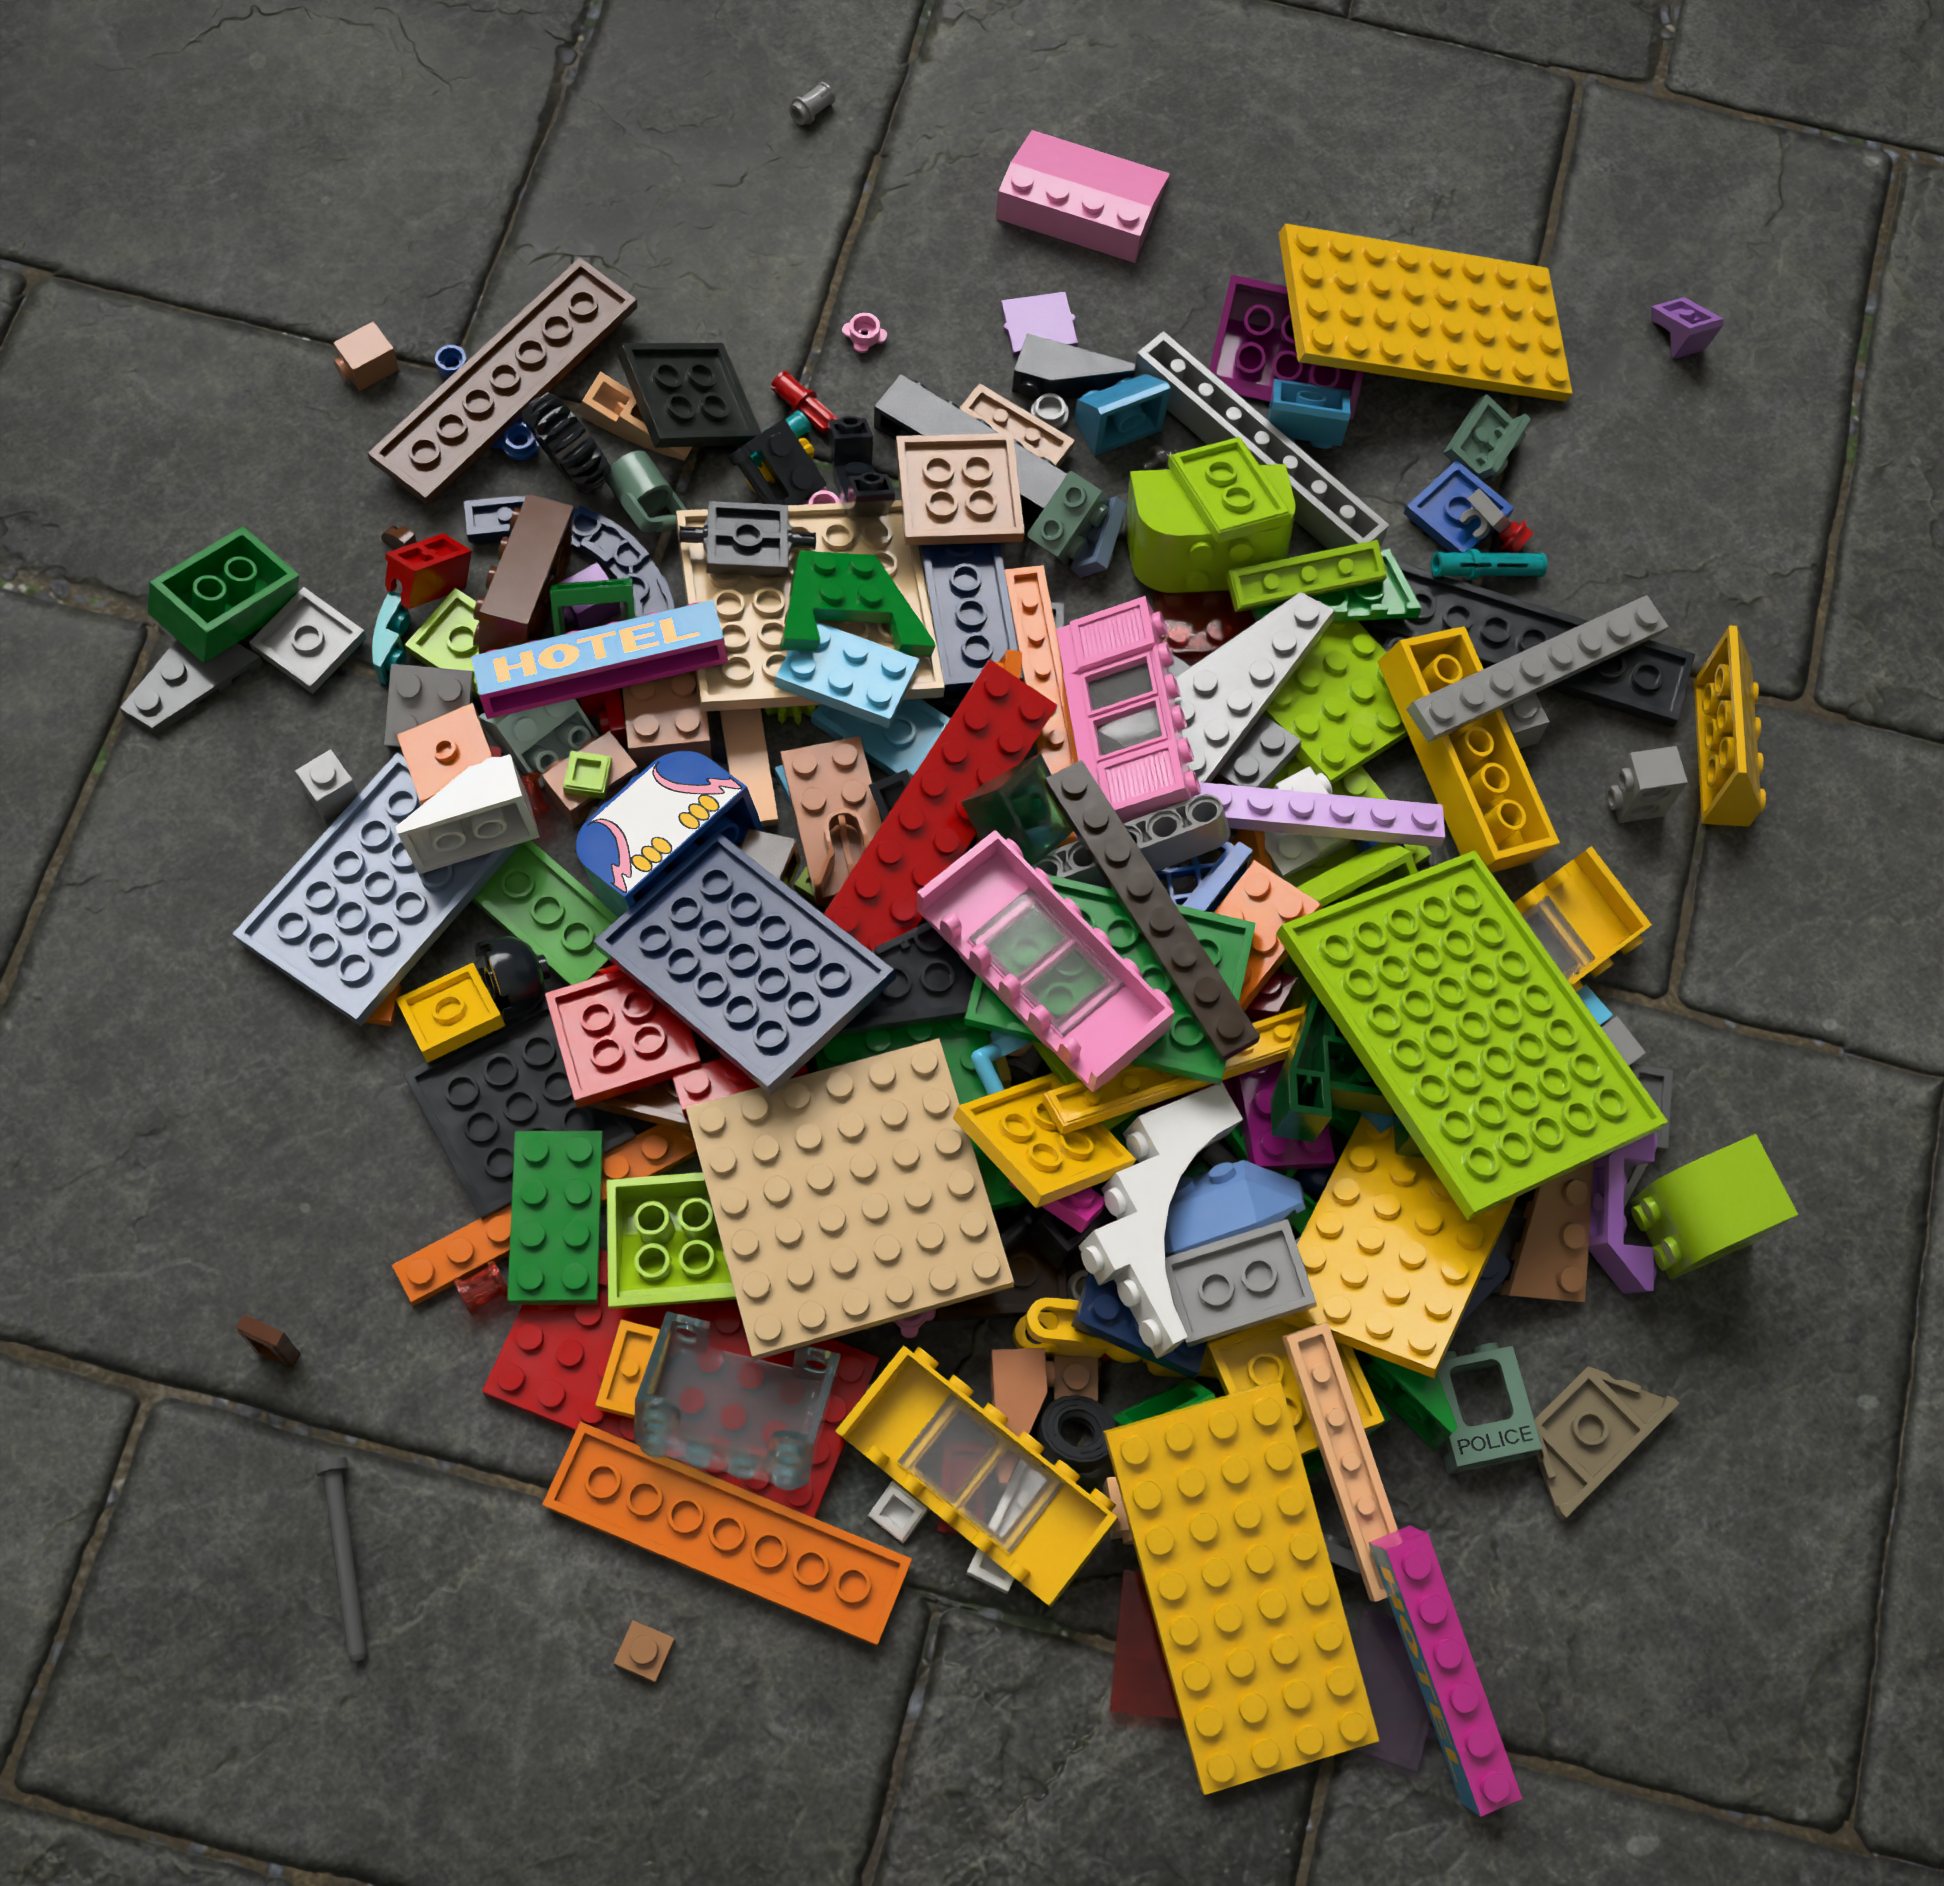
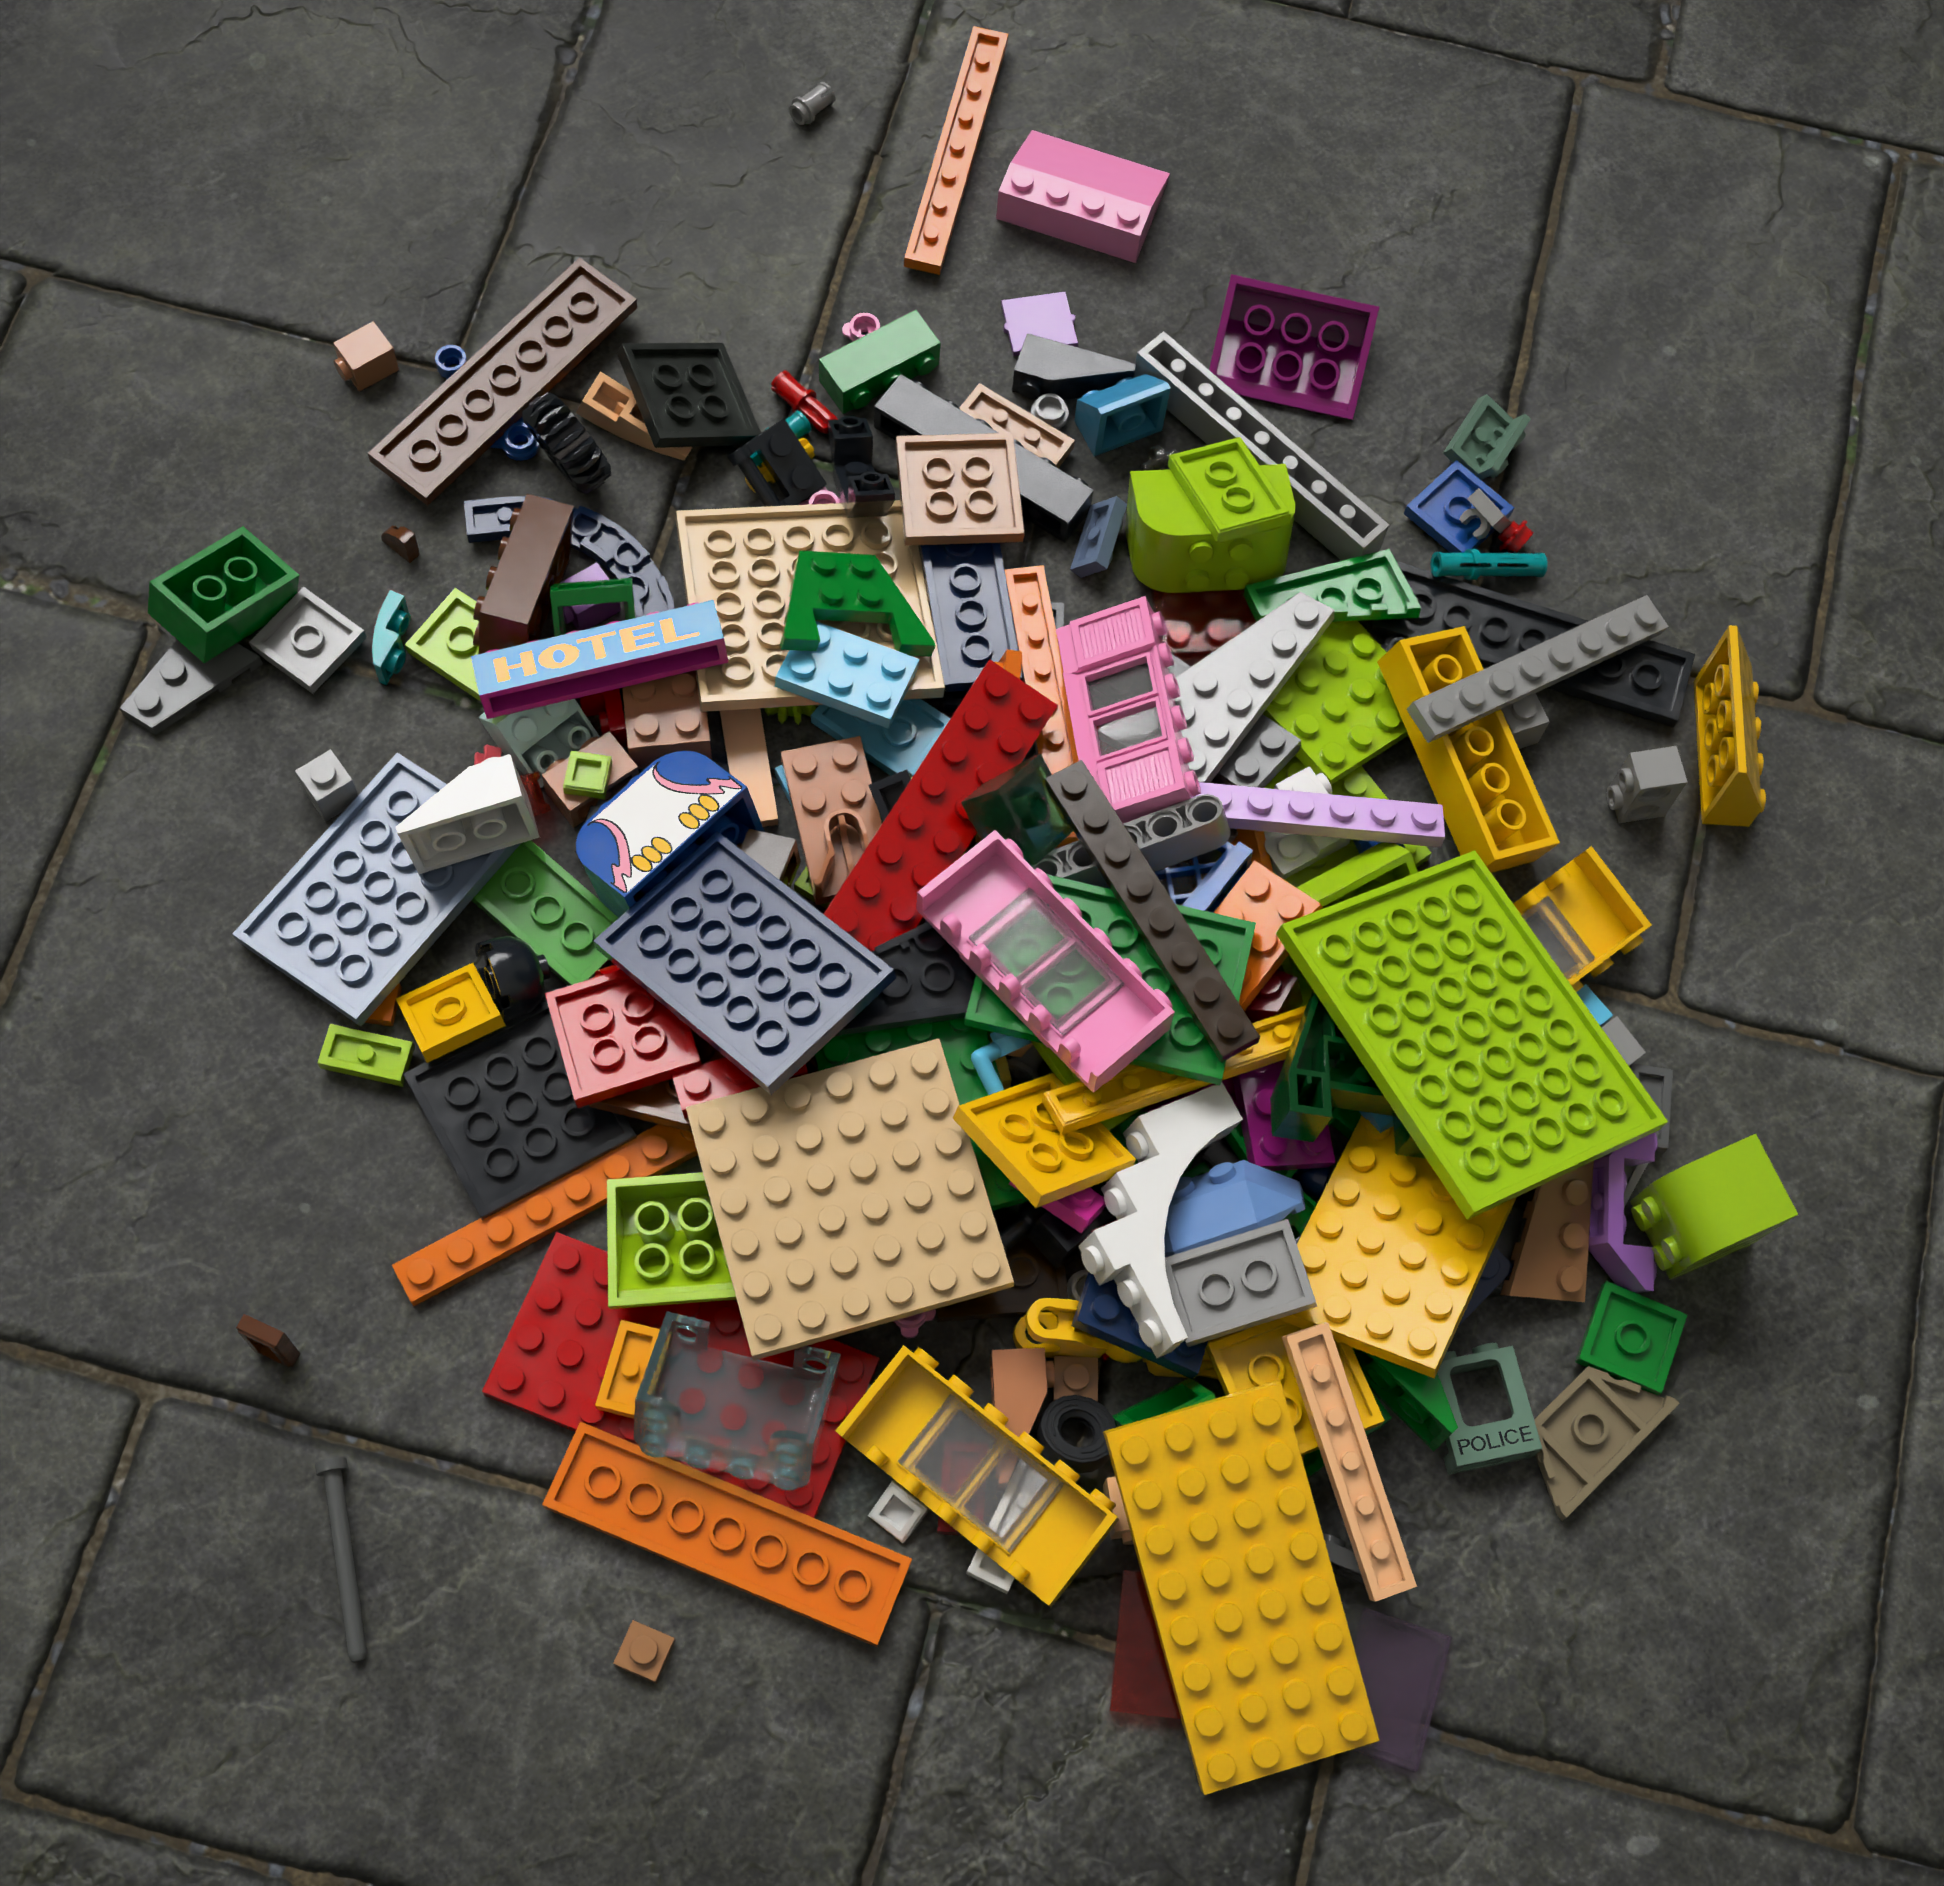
(366, 1055): none -> lime plate
(422, 695): light grey plate -> none
(428, 569): red hinge -> none
(444, 749): plate -> none
(482, 1287): clear red bush -> none
(556, 1218): green plate -> none
(644, 492): sand green piece -> none
(747, 538): plate -> none
(876, 360): none -> brick
(956, 151): none -> plate
(1069, 517): sand green bracket -> none
(1308, 573): lime tile -> none
(1310, 412): dark azure slope -> none
(1423, 313): yellow plate -> none
(1445, 1670): dark pink brick -> none
(1631, 1337): none -> green plate
(1689, 325): medium lavender slope -> none

